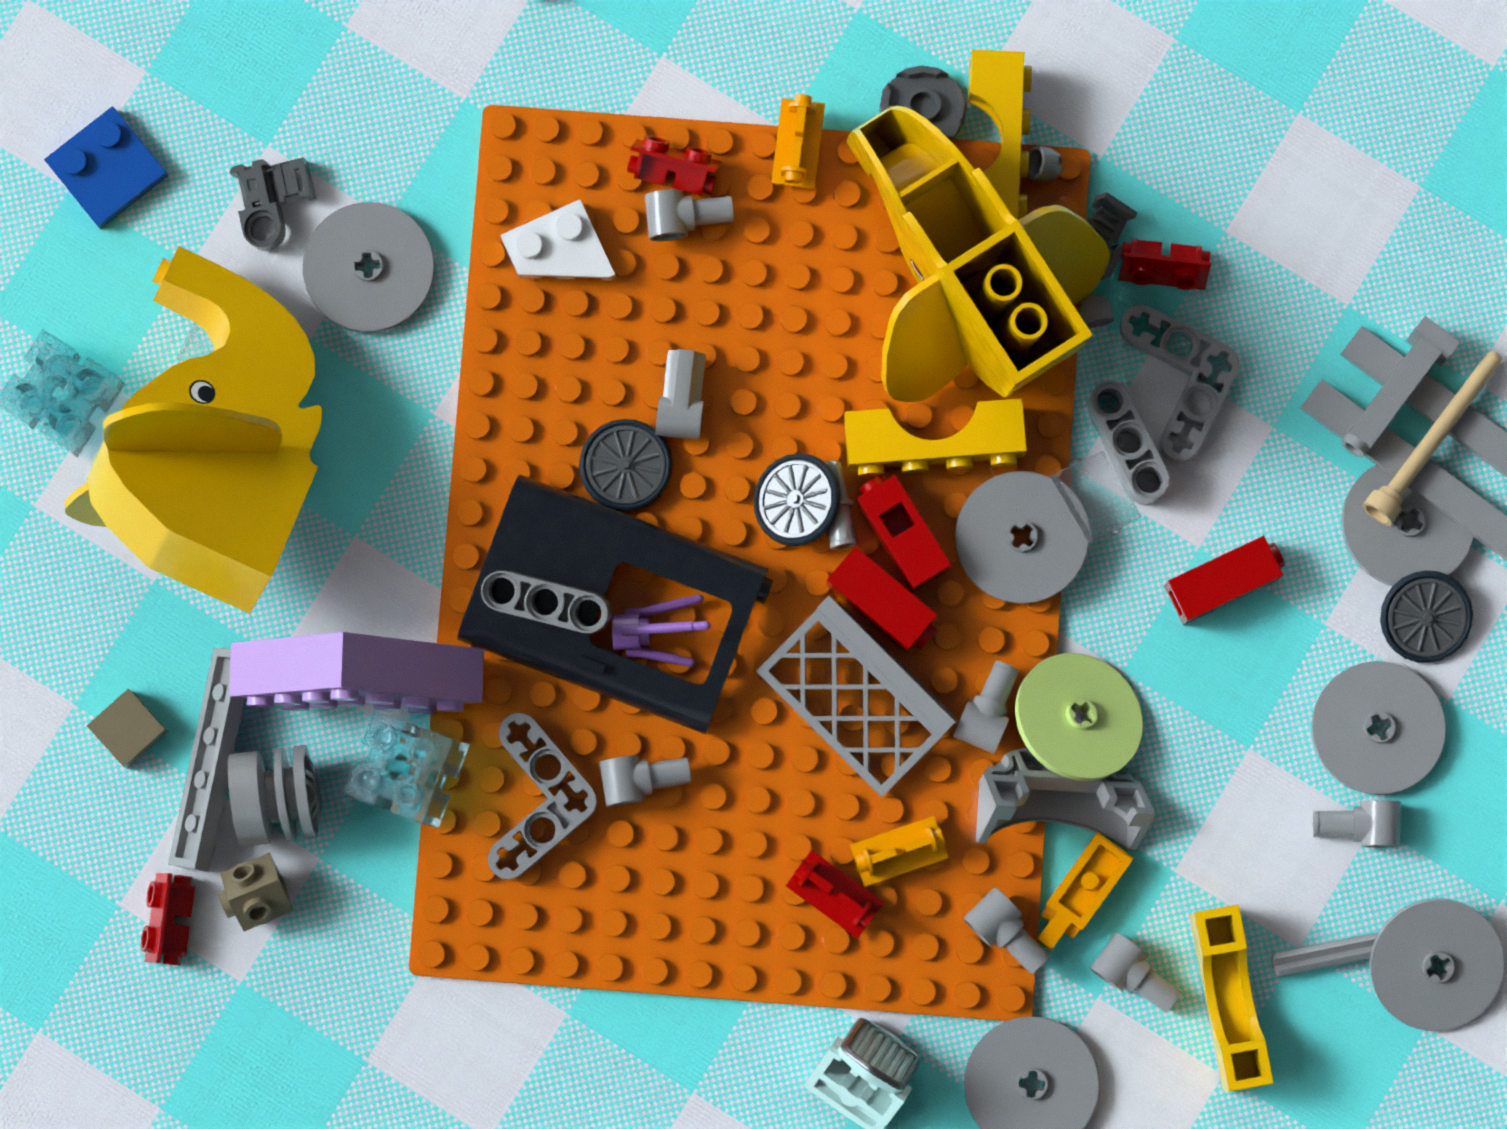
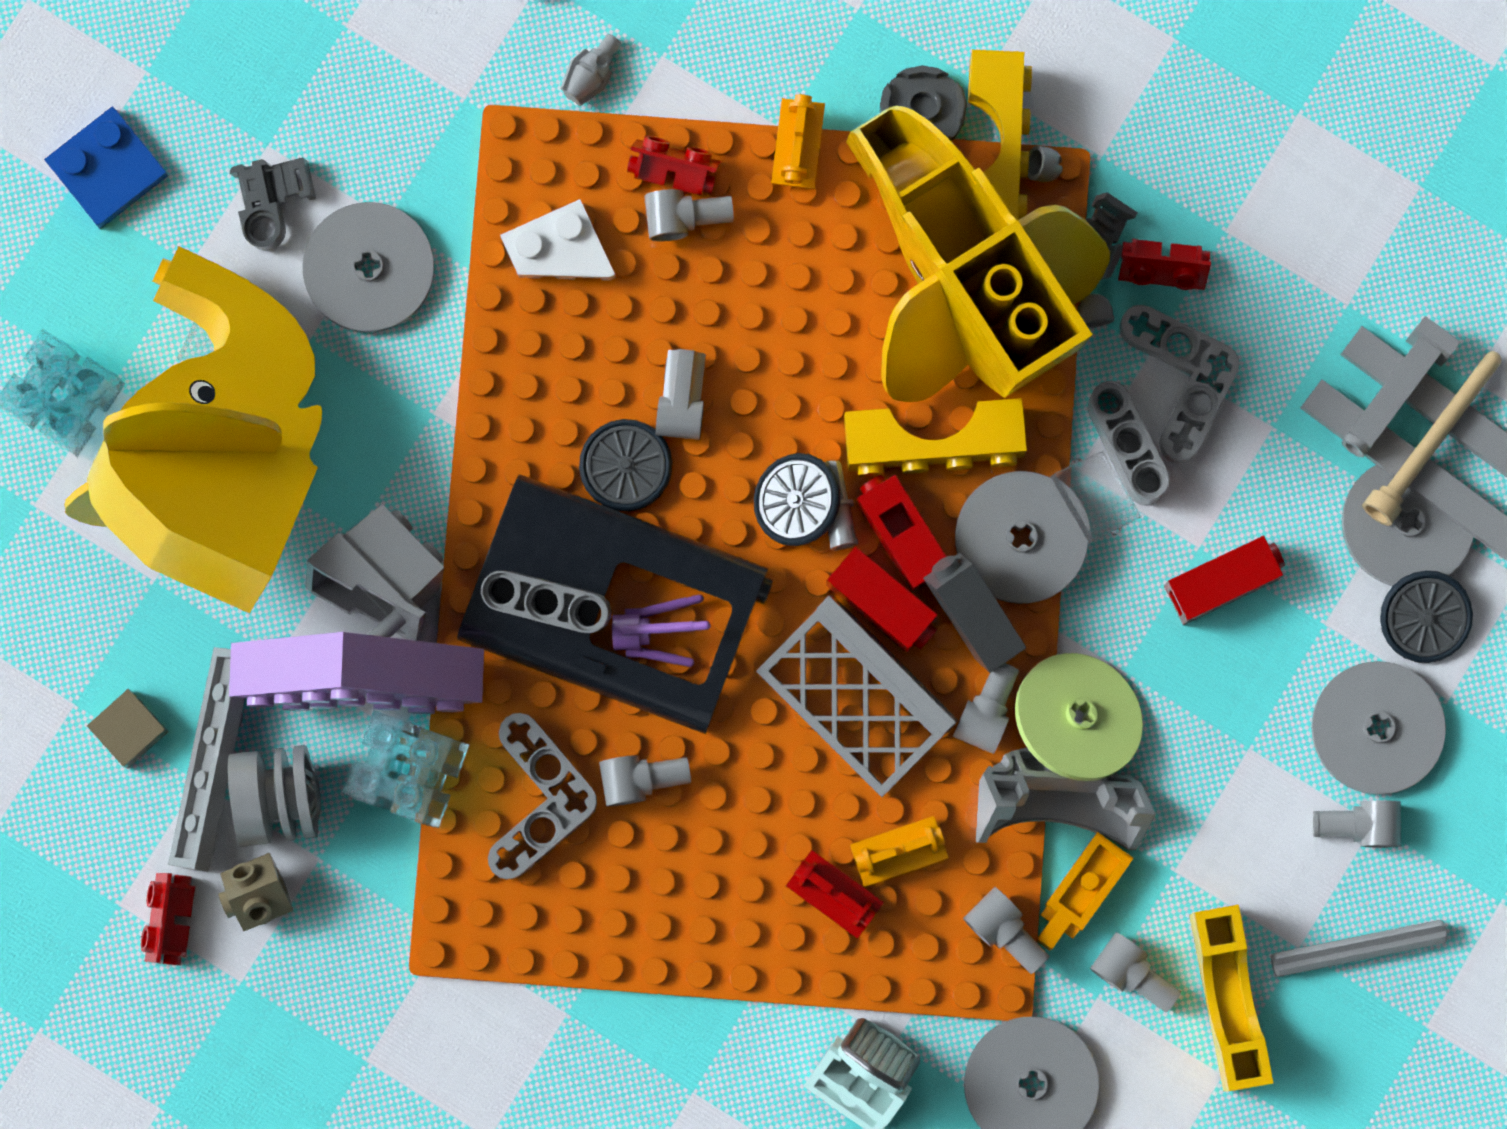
(378, 573): none -> light grey piece
(589, 71): none -> light grey piece
(974, 611): none -> dark grey brick
(1404, 954): light grey piece -> none

